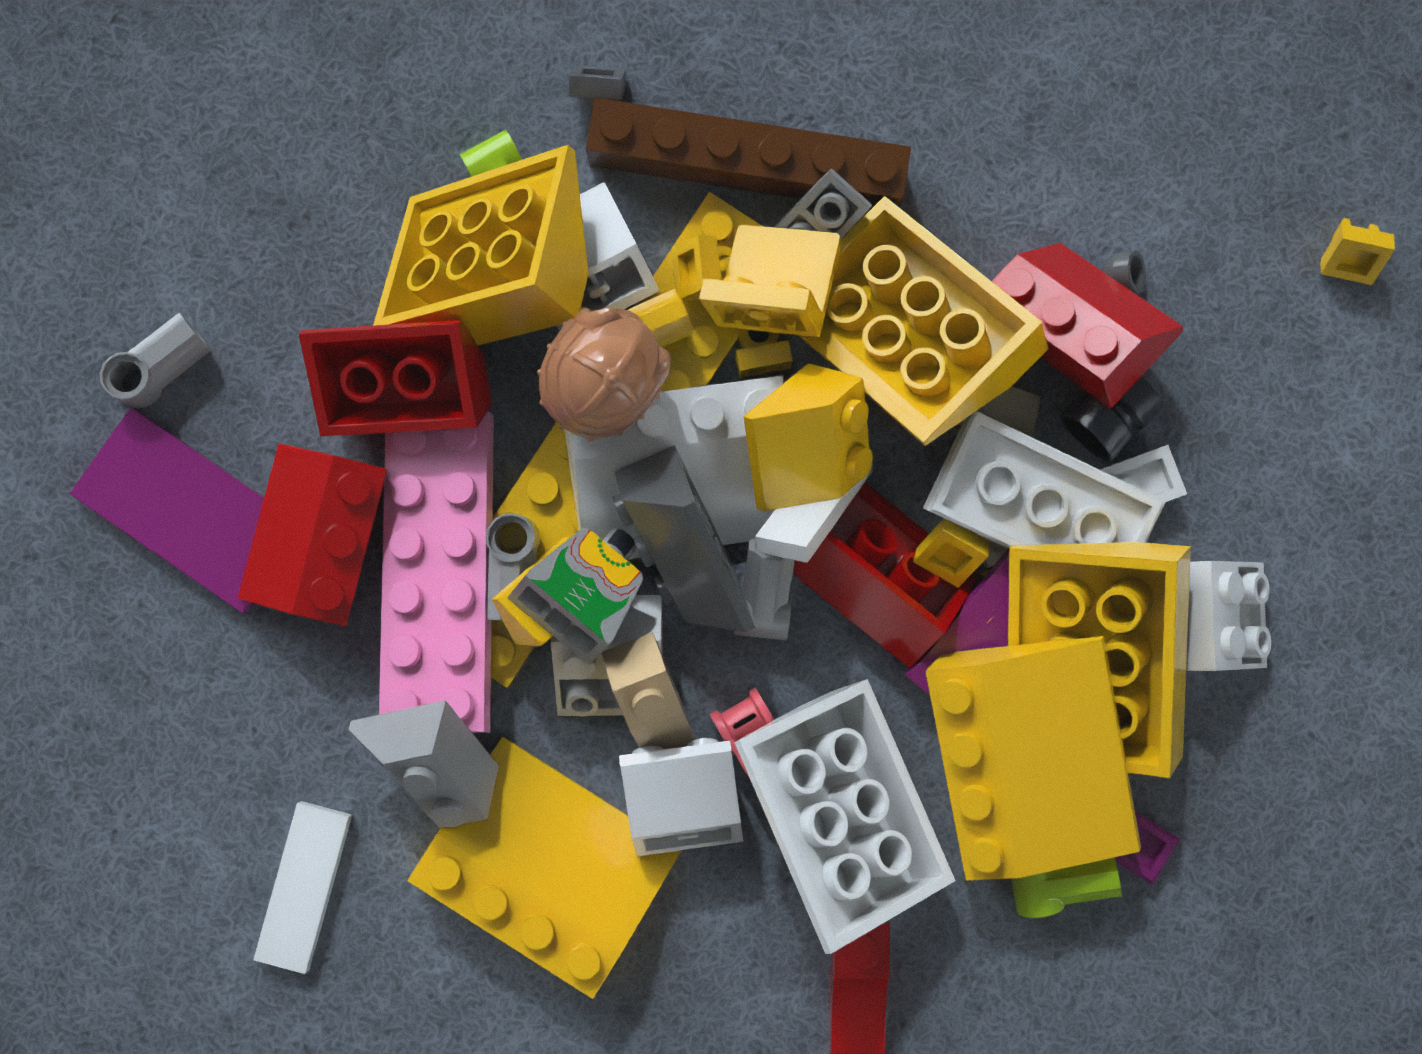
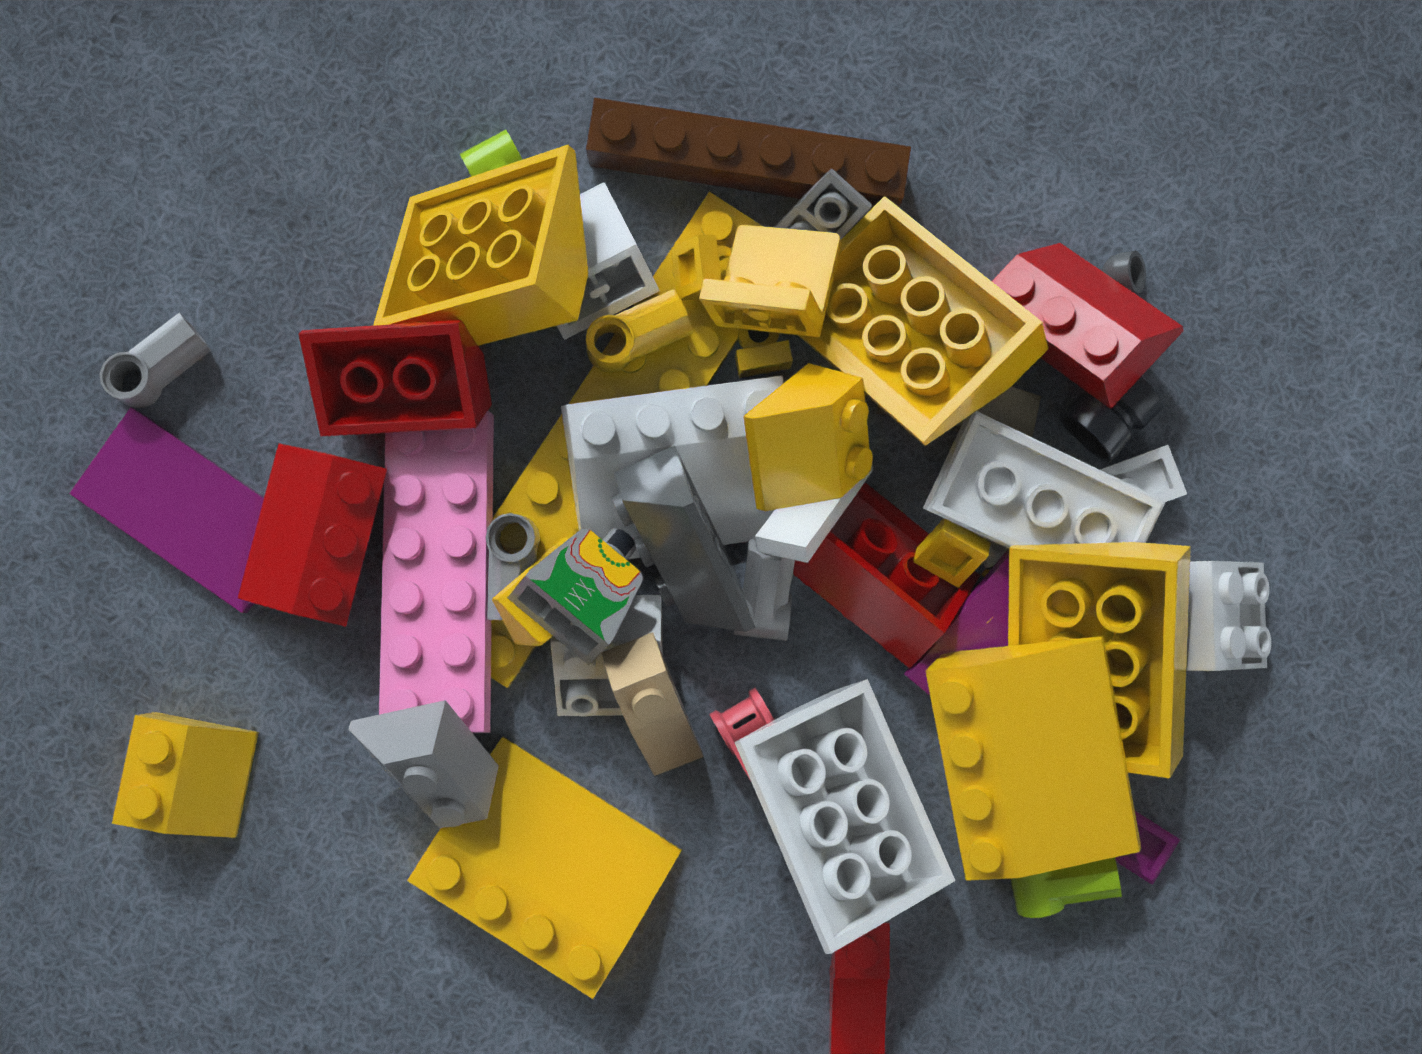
(184, 776): none -> yellow slope
(302, 887): white tile -> none
(597, 83): flat silver plate -> none
(602, 373): nougat head -> none
(681, 797): white slope -> none
(1357, 253): yellow tile -> none

